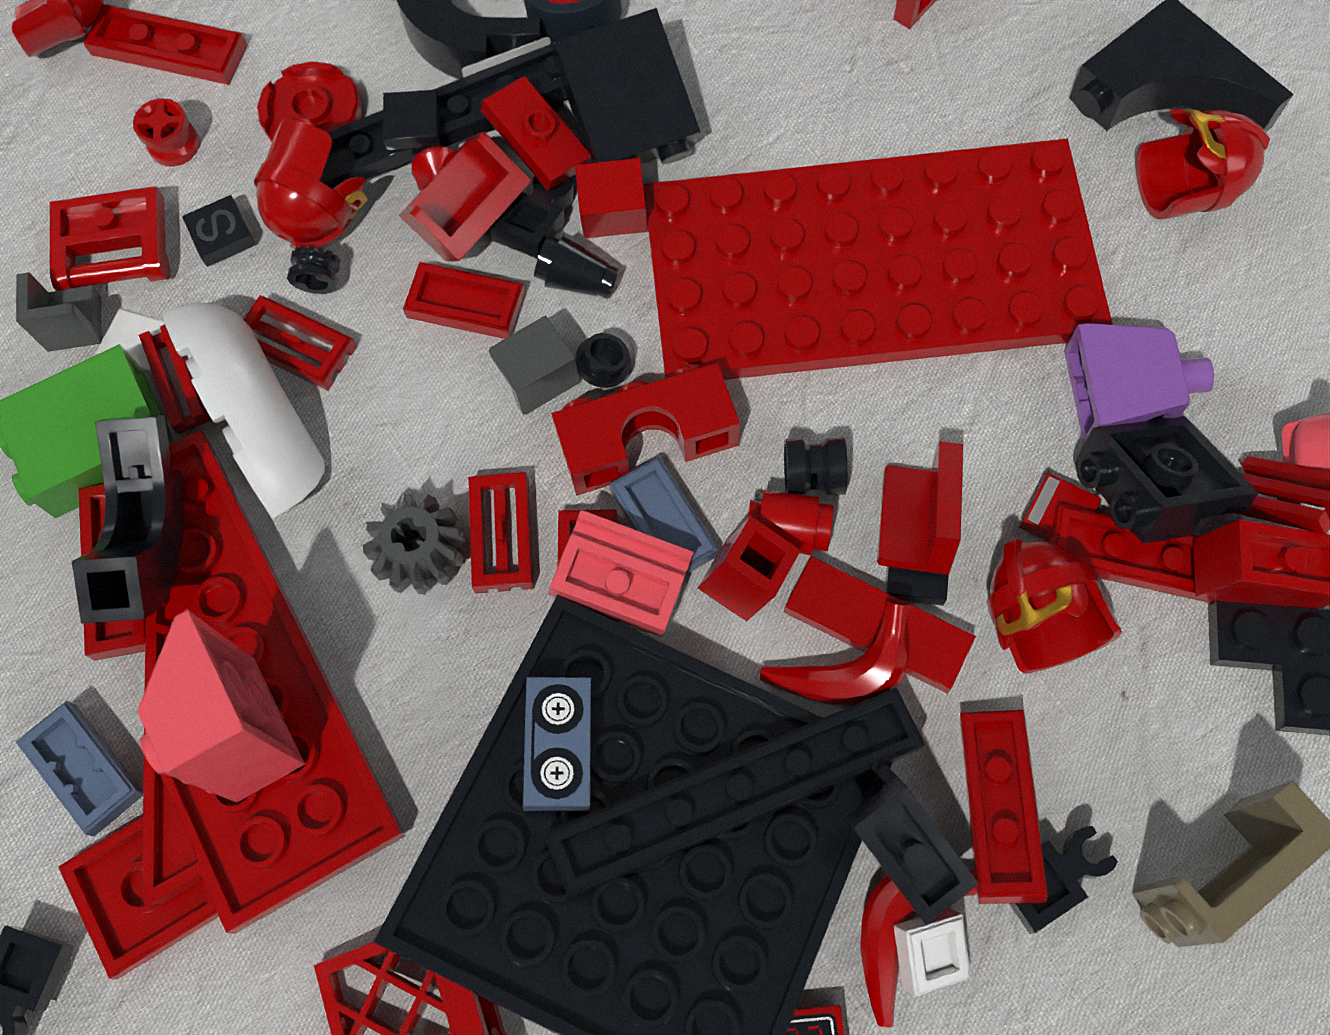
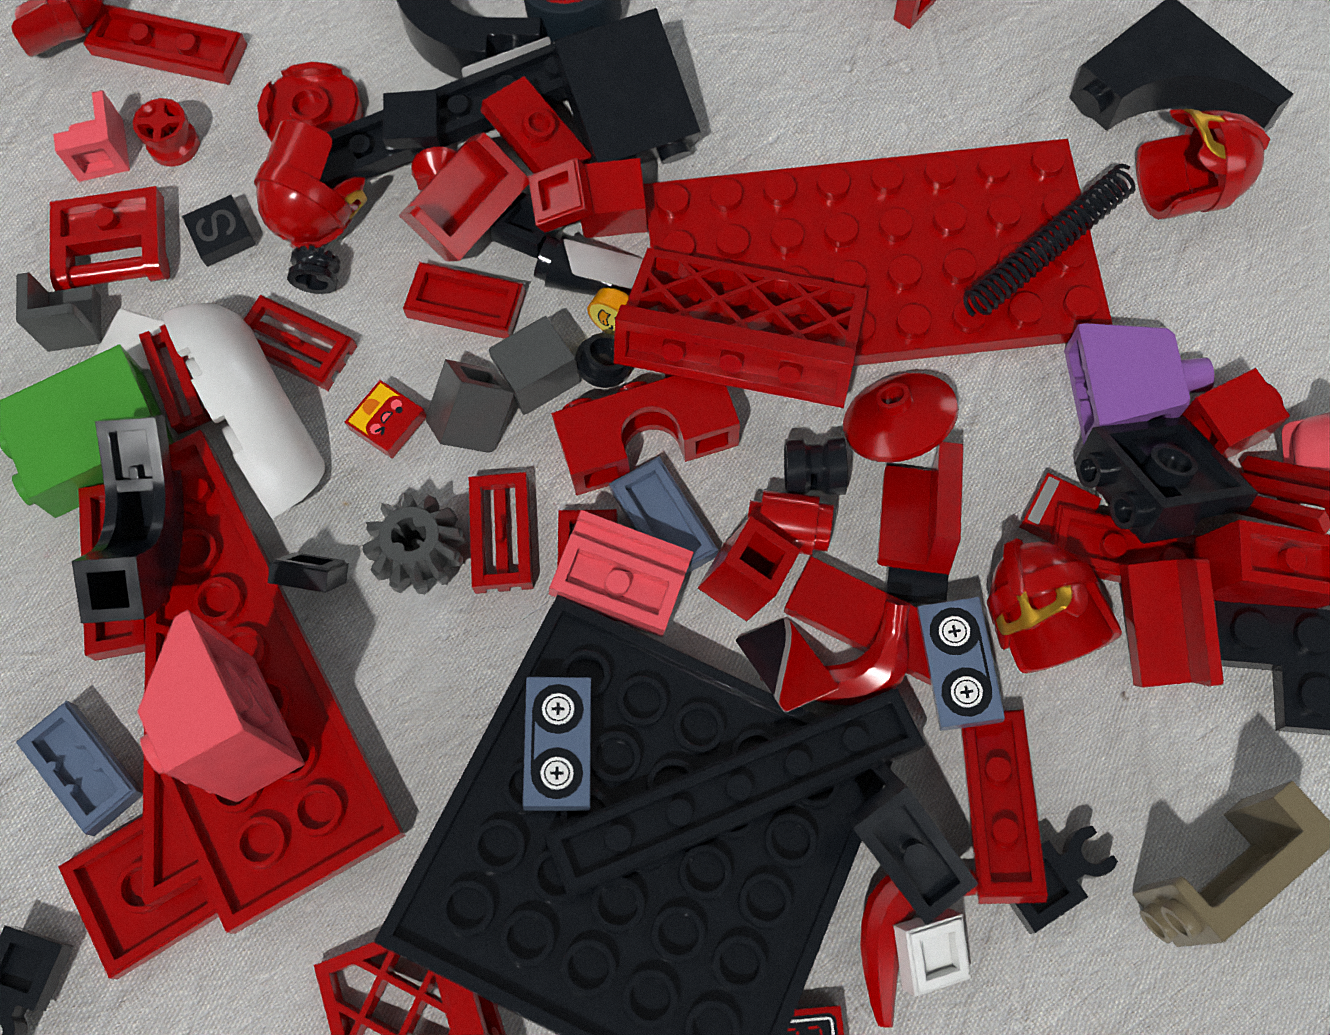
(97, 145): none -> coral panel
(308, 572): none -> black tile
(386, 419): none -> red tile
(469, 406): none -> dark grey panel
(560, 195): none -> red tile
(602, 264): none -> white sticker
(605, 307): none -> tile
(737, 351): none -> red fence
(787, 664): none -> sticker
(900, 417): none -> red dish
(960, 664): none -> tile
(1084, 216): none -> black piece
(1171, 622): none -> red panel
(1238, 413): none -> red brick

